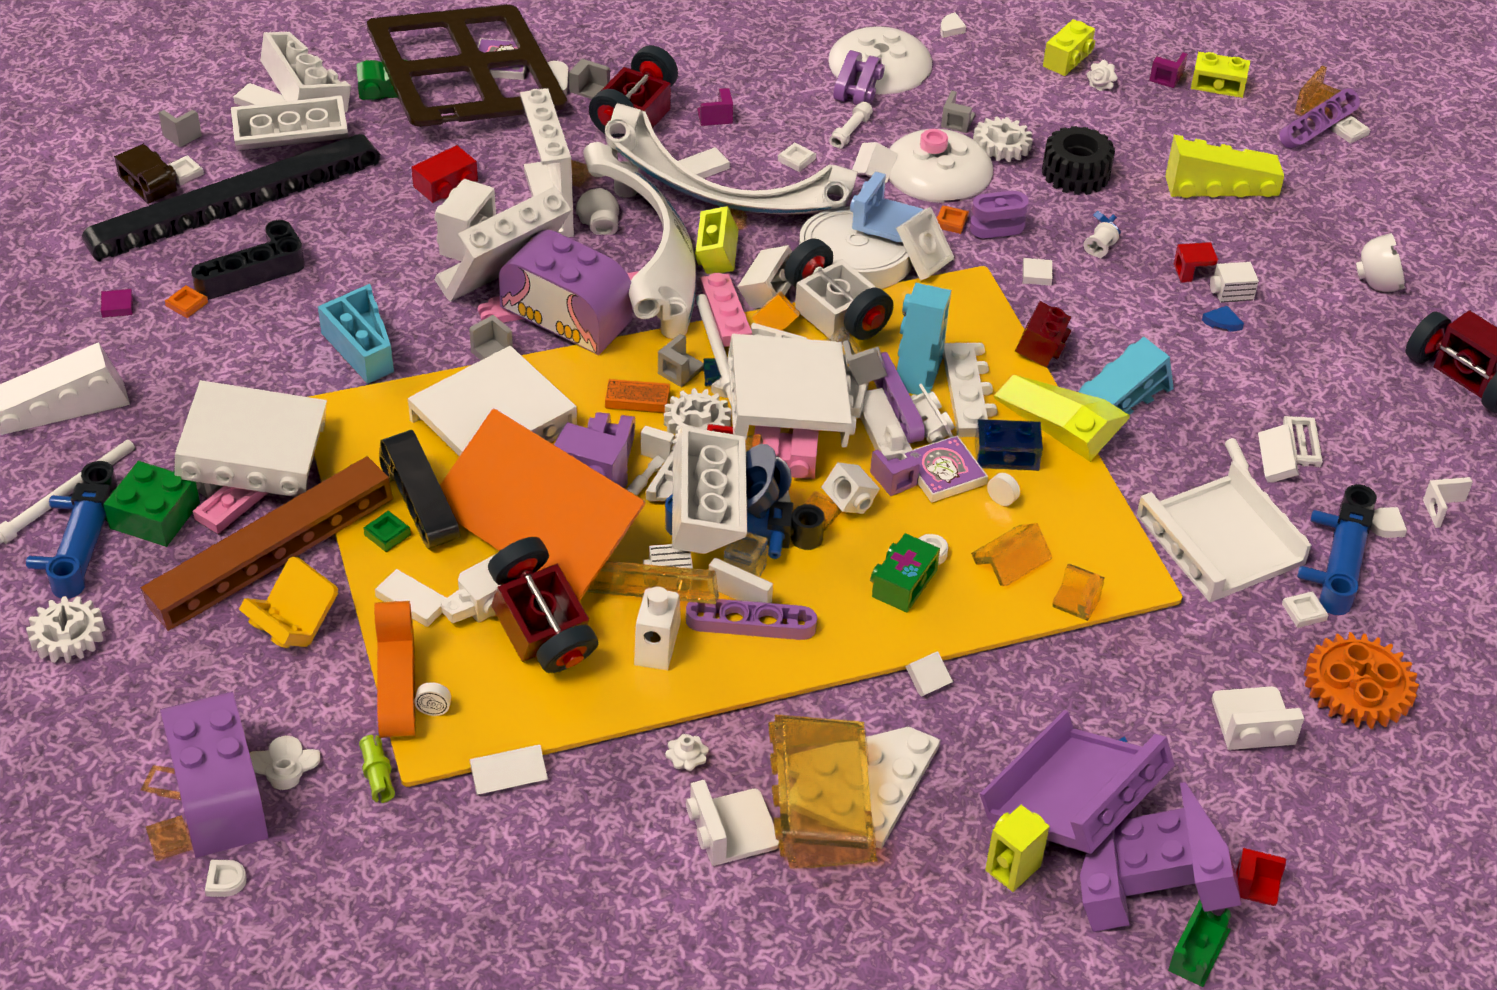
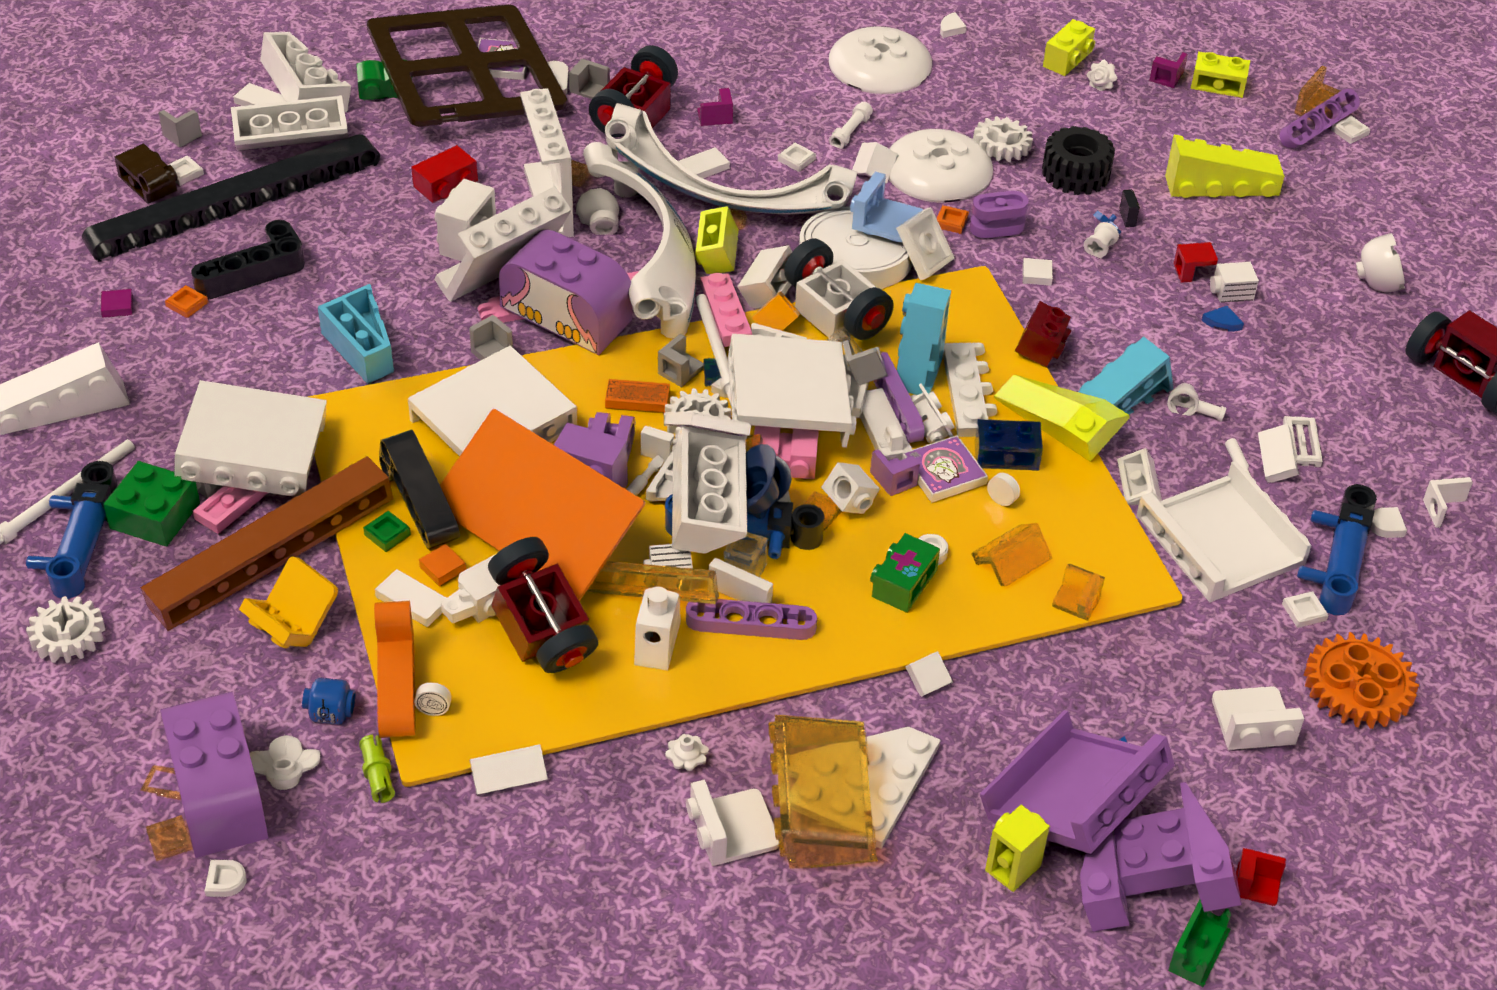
(329, 700): none -> blue head
(442, 564): none -> orange tile
(708, 422): none -> white tile
(865, 90): medium lavender brick -> none
(934, 141): bright pink tile -> none
(956, 116): light grey panel -> none
(1129, 208): none -> black tile
(1138, 476): none -> white slope
(1193, 402): none -> white bar

